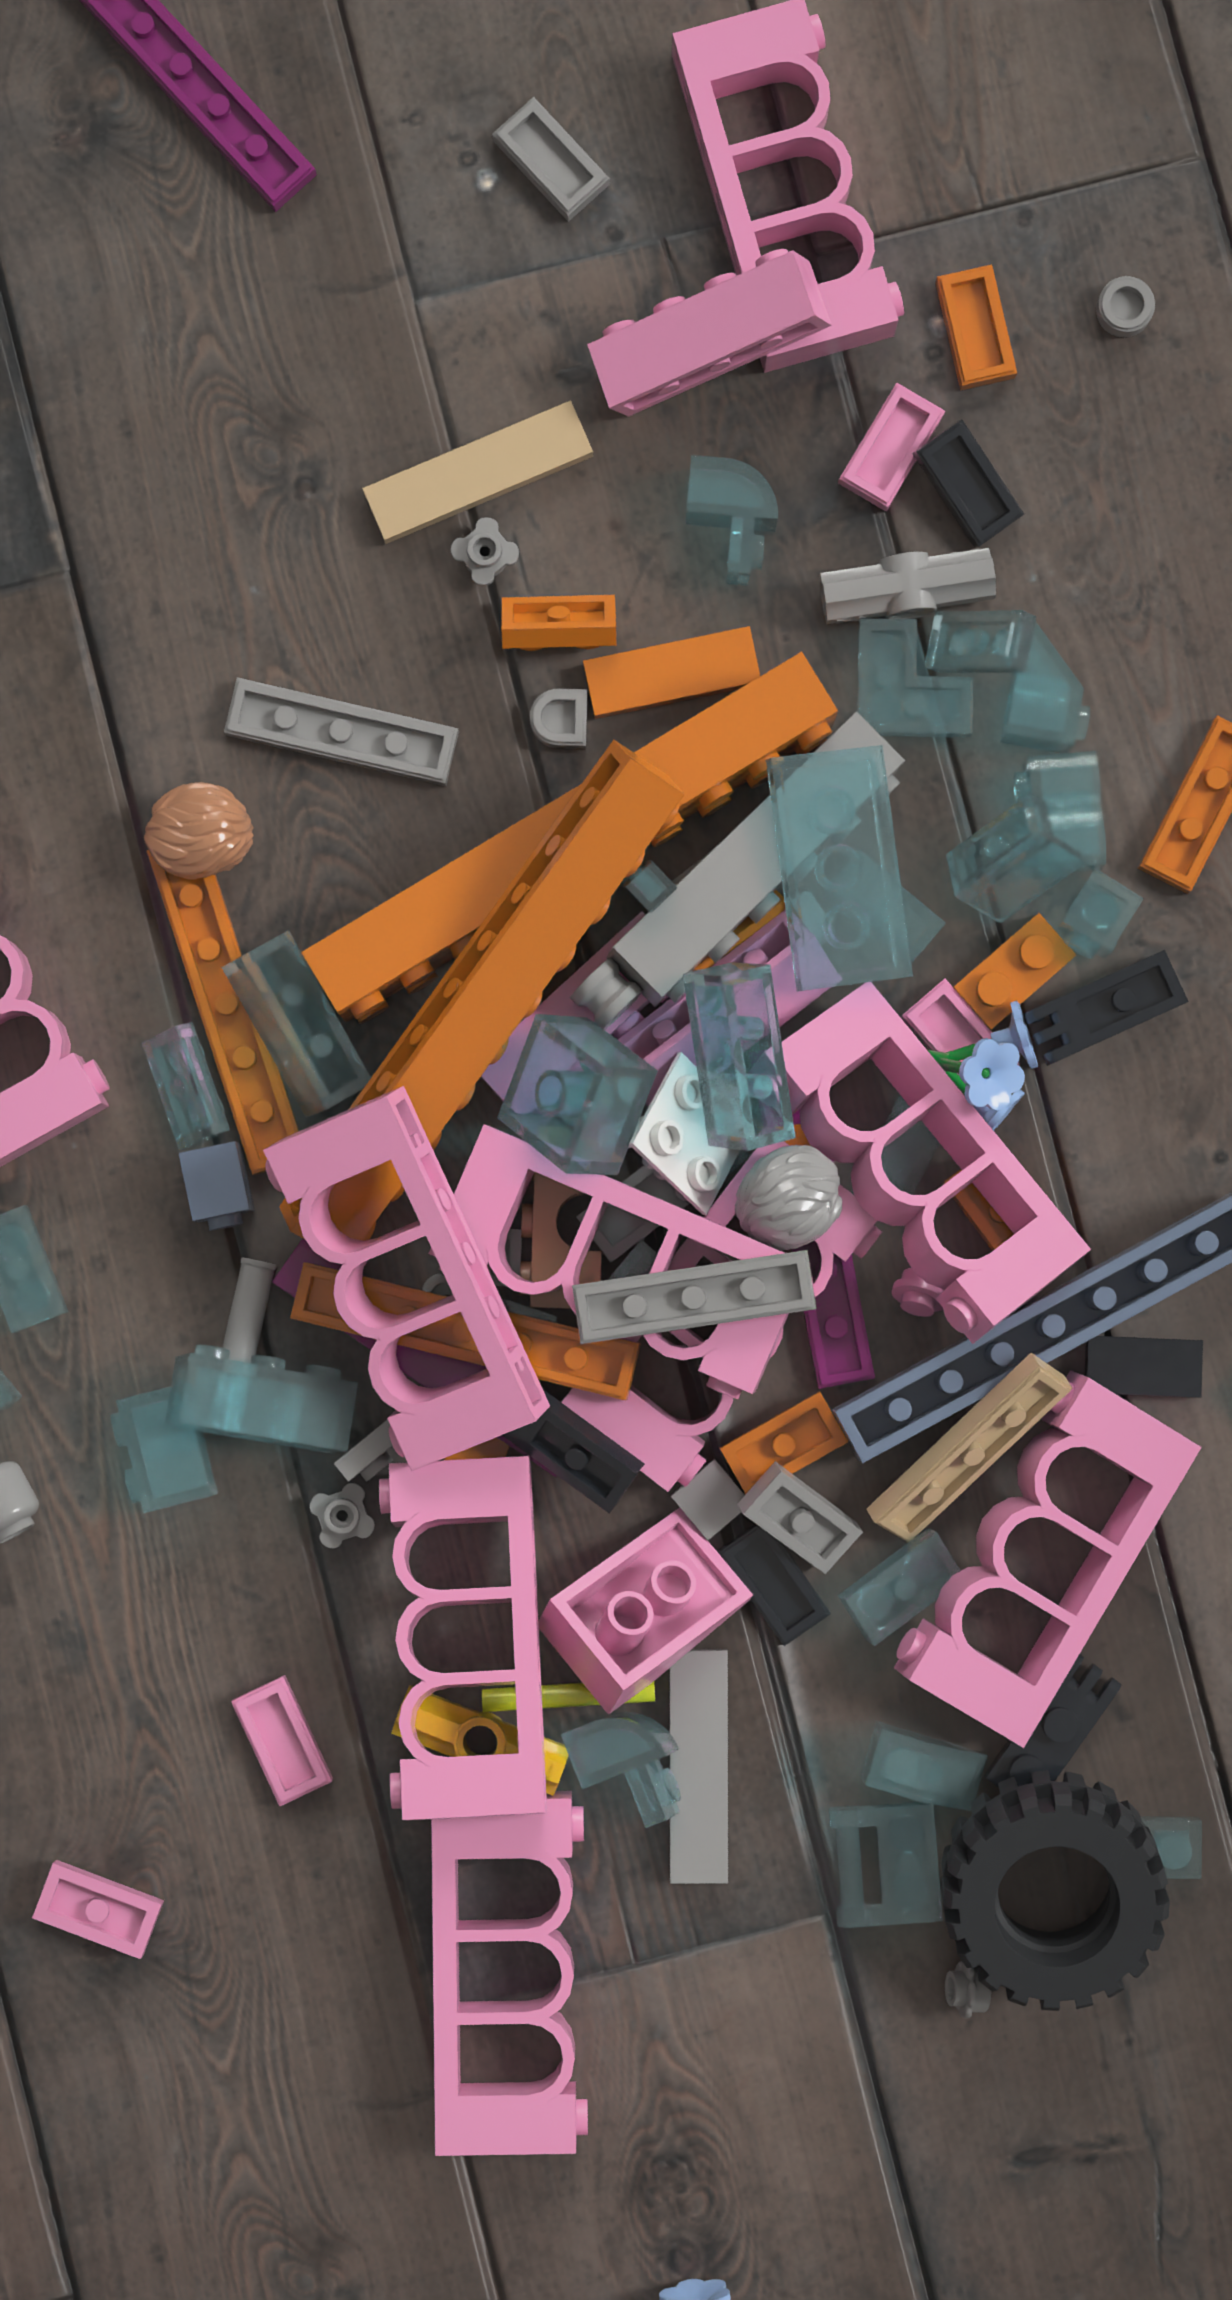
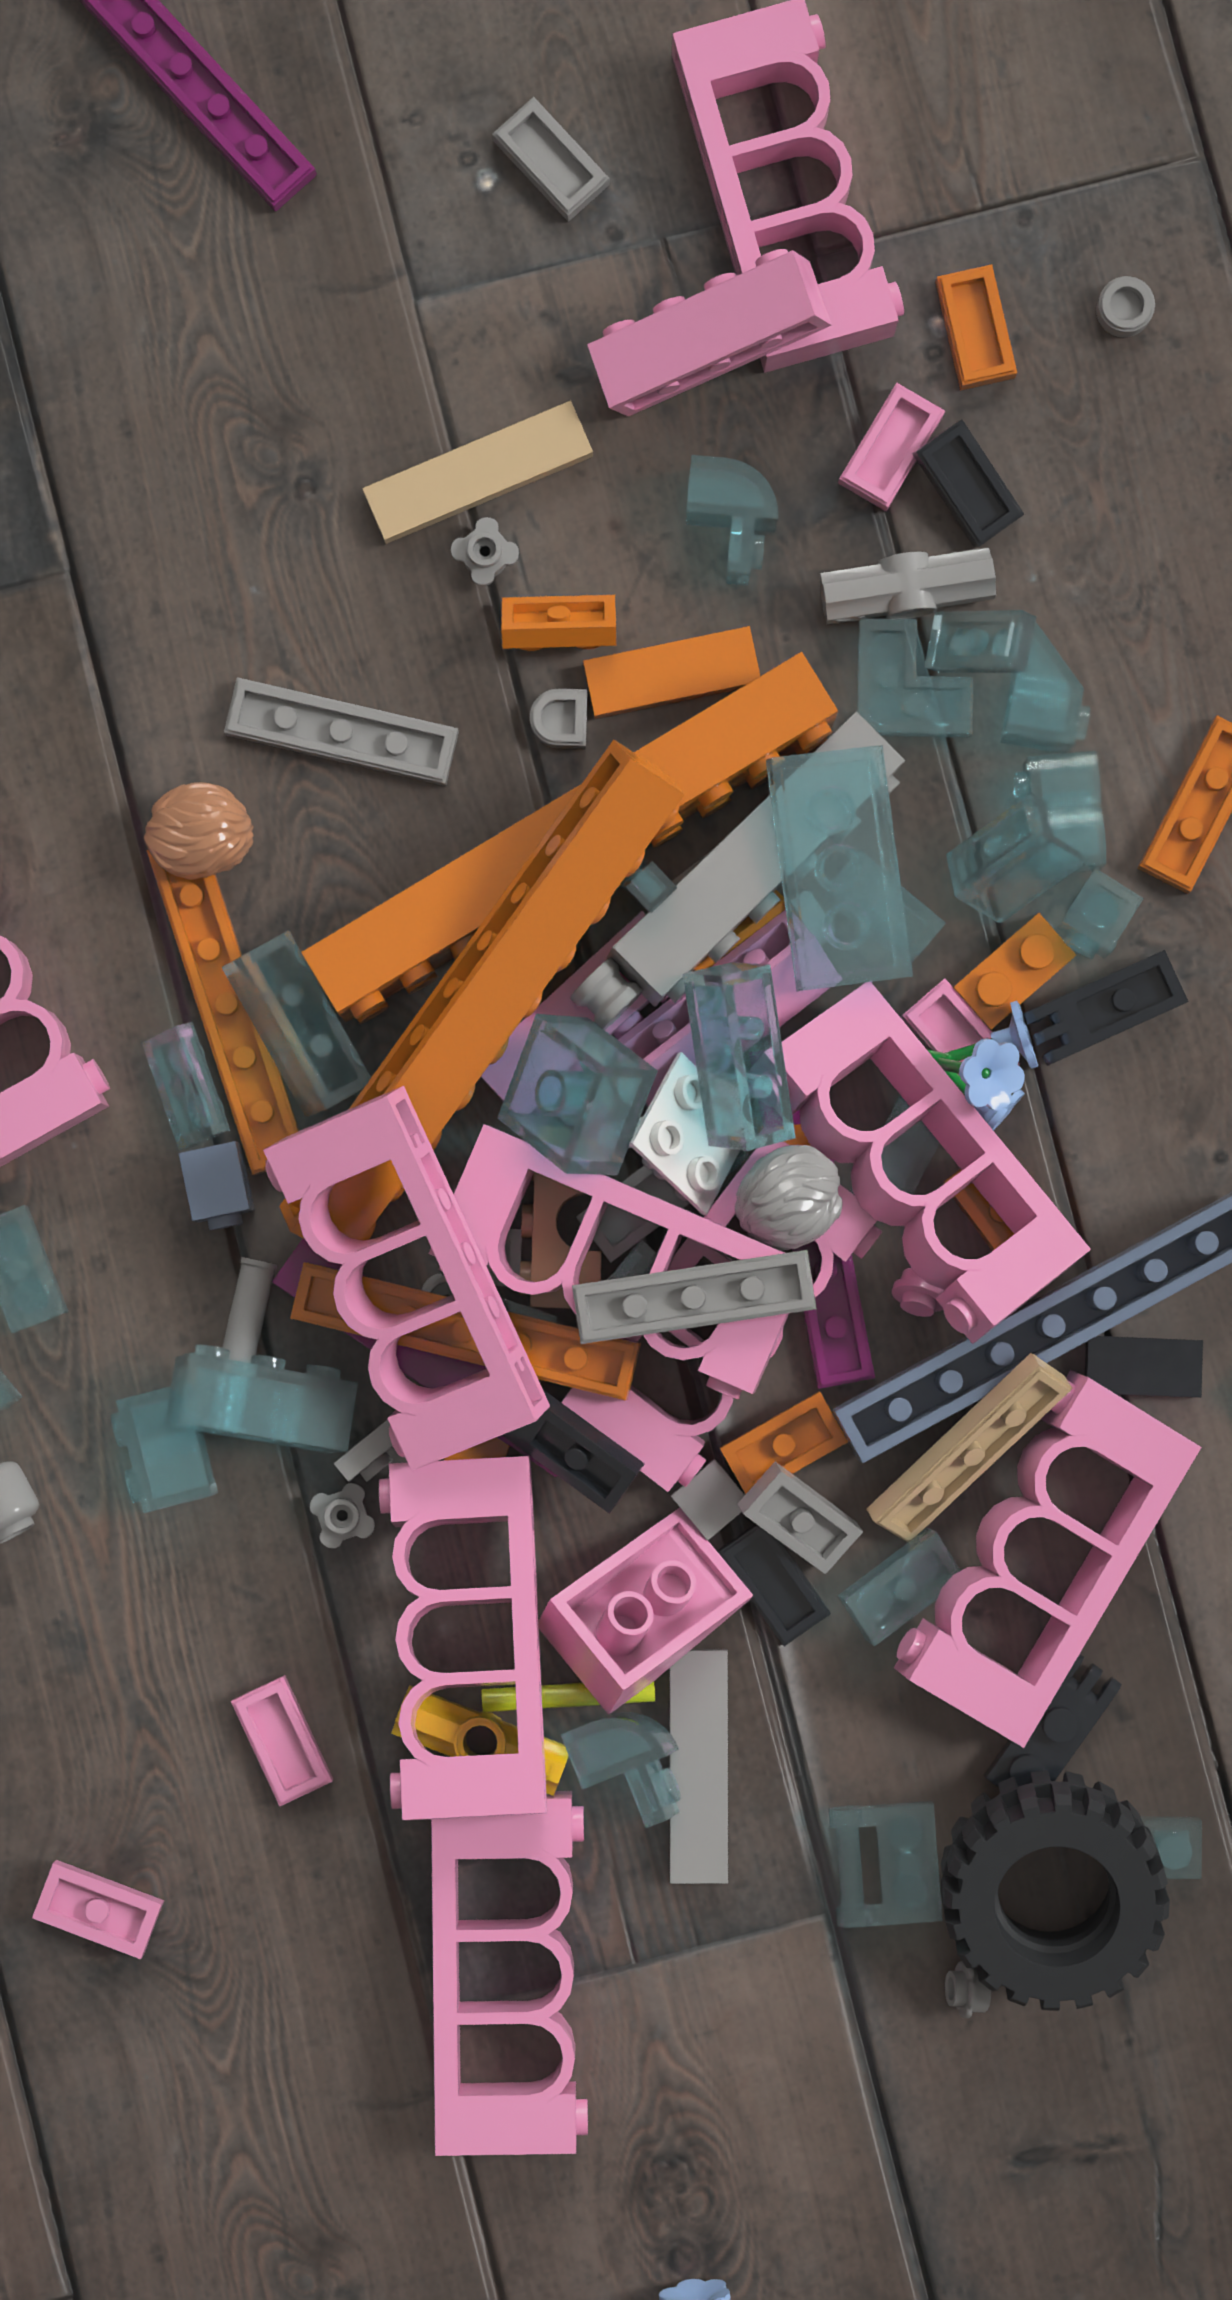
(922, 1767): clear light blue slope -> none

